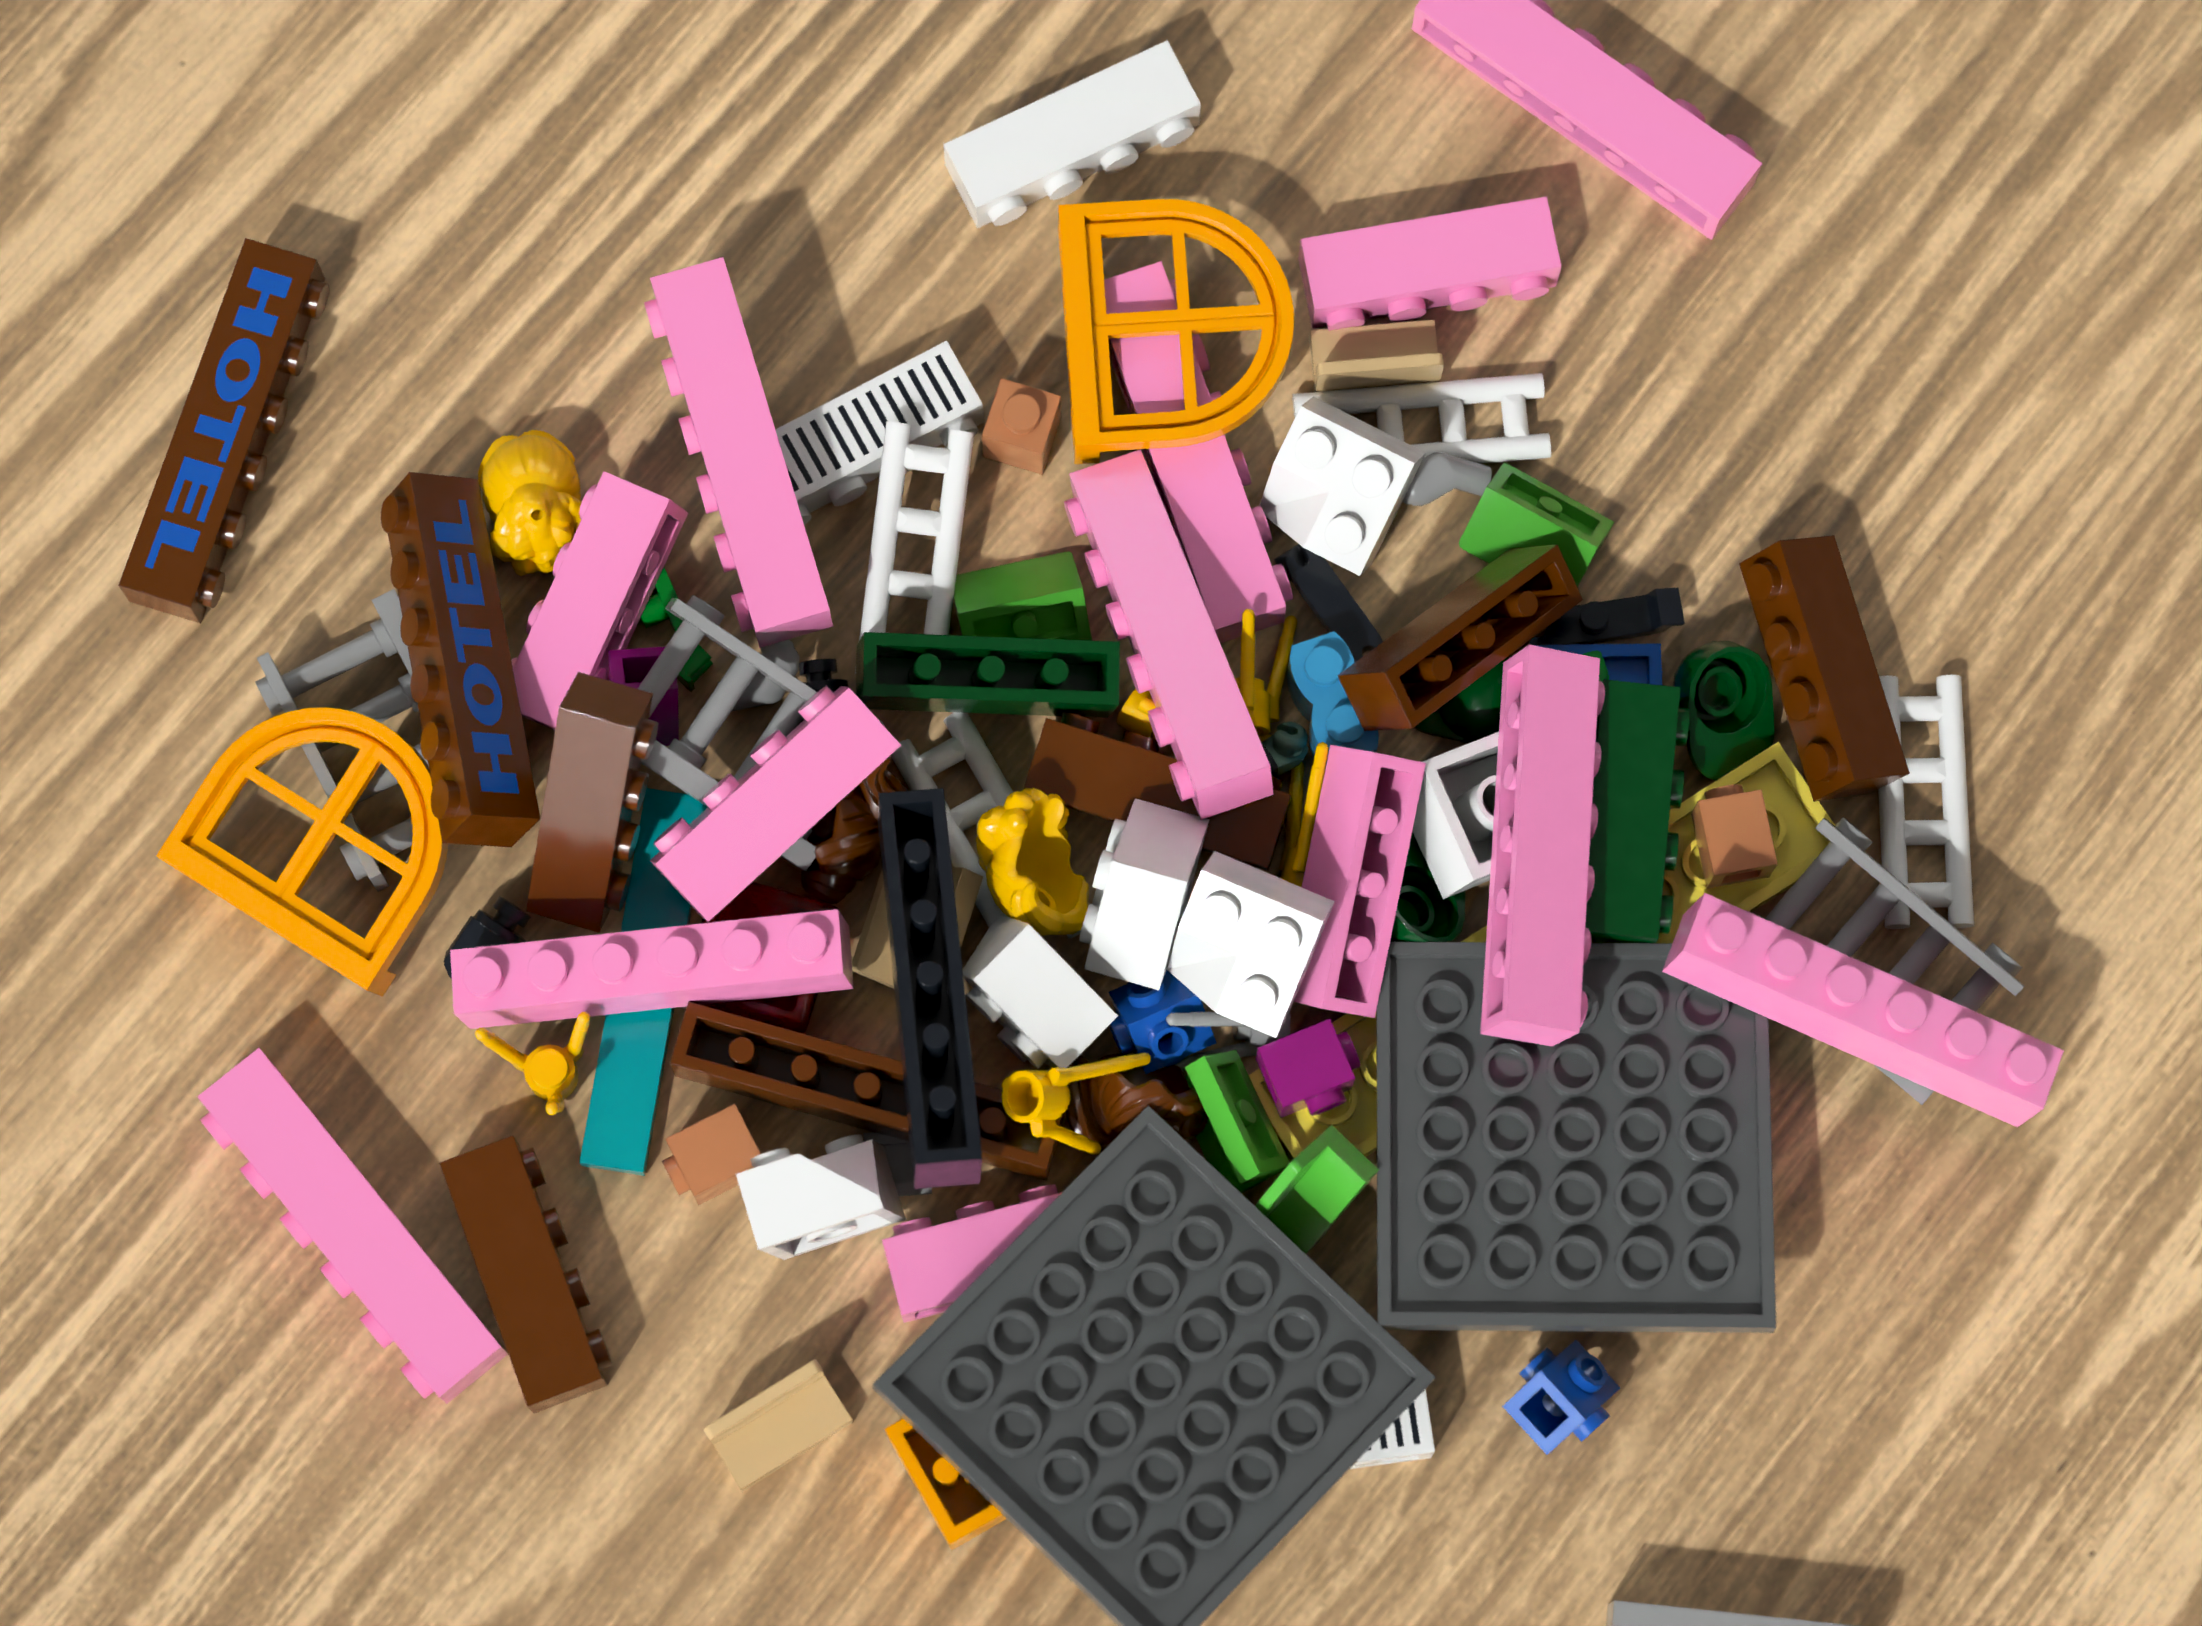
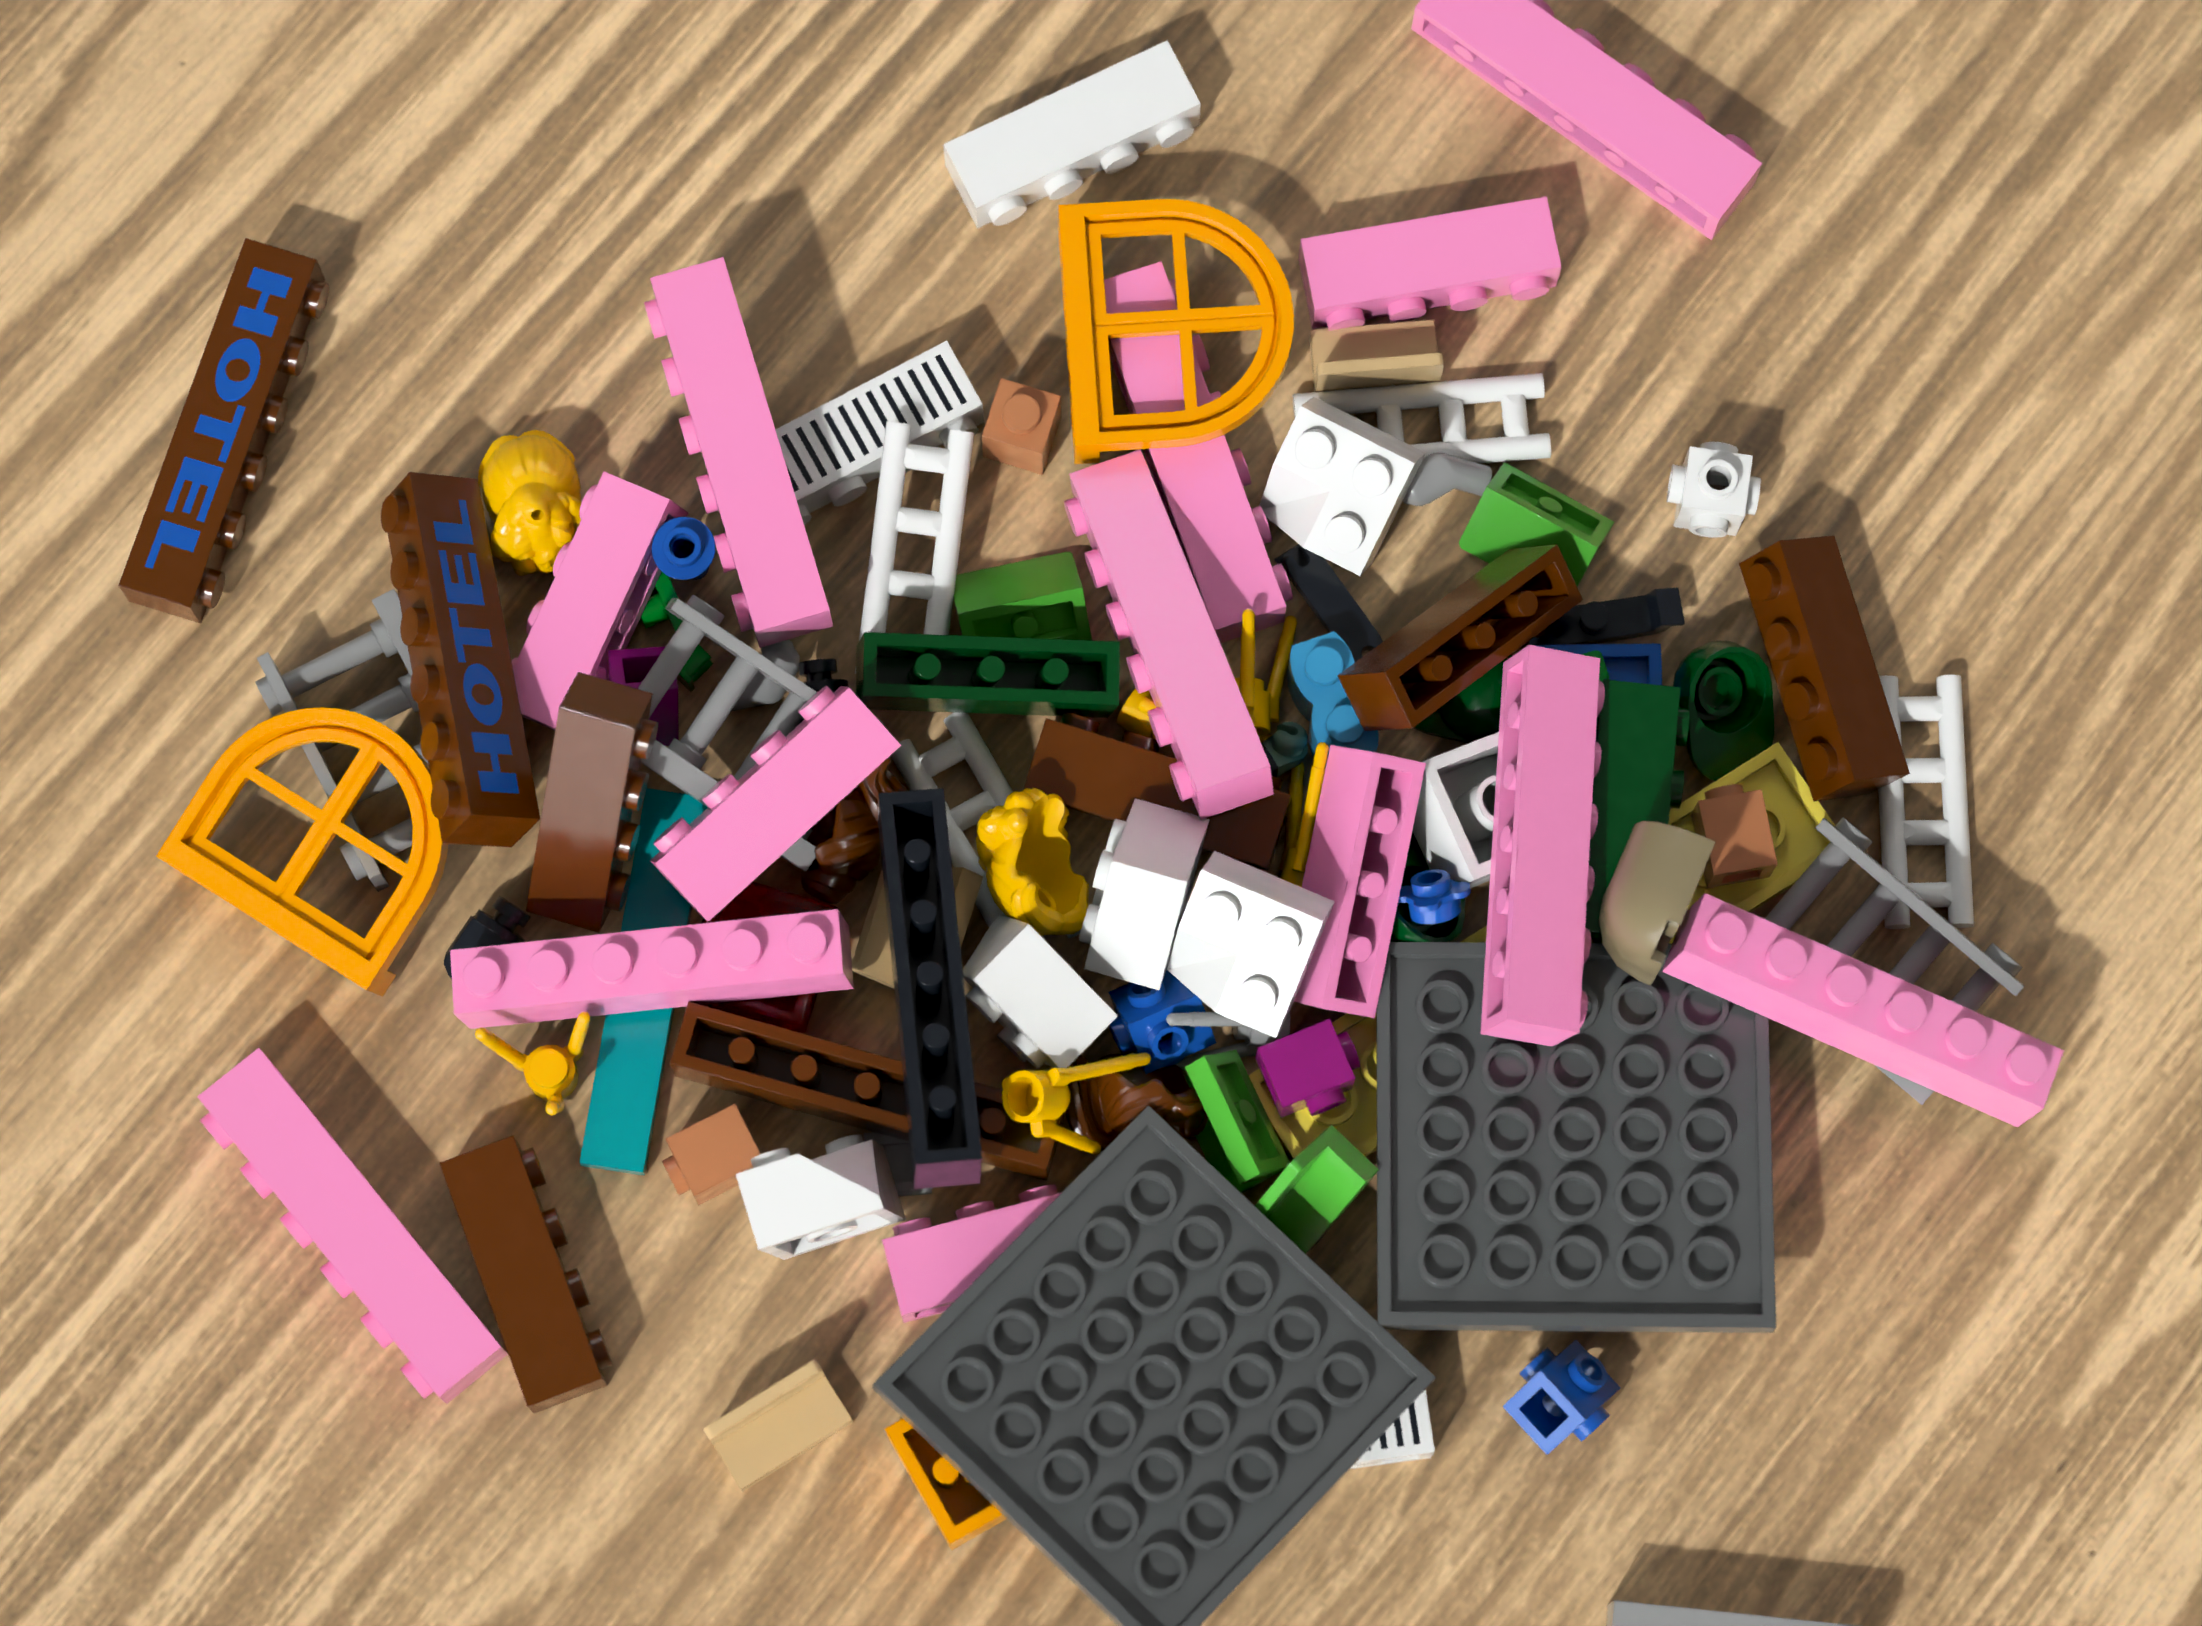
(683, 548): none -> blue cone
(1434, 896): none -> blue plate
(1650, 895): none -> dark tan brick
(1709, 510): none -> white brick

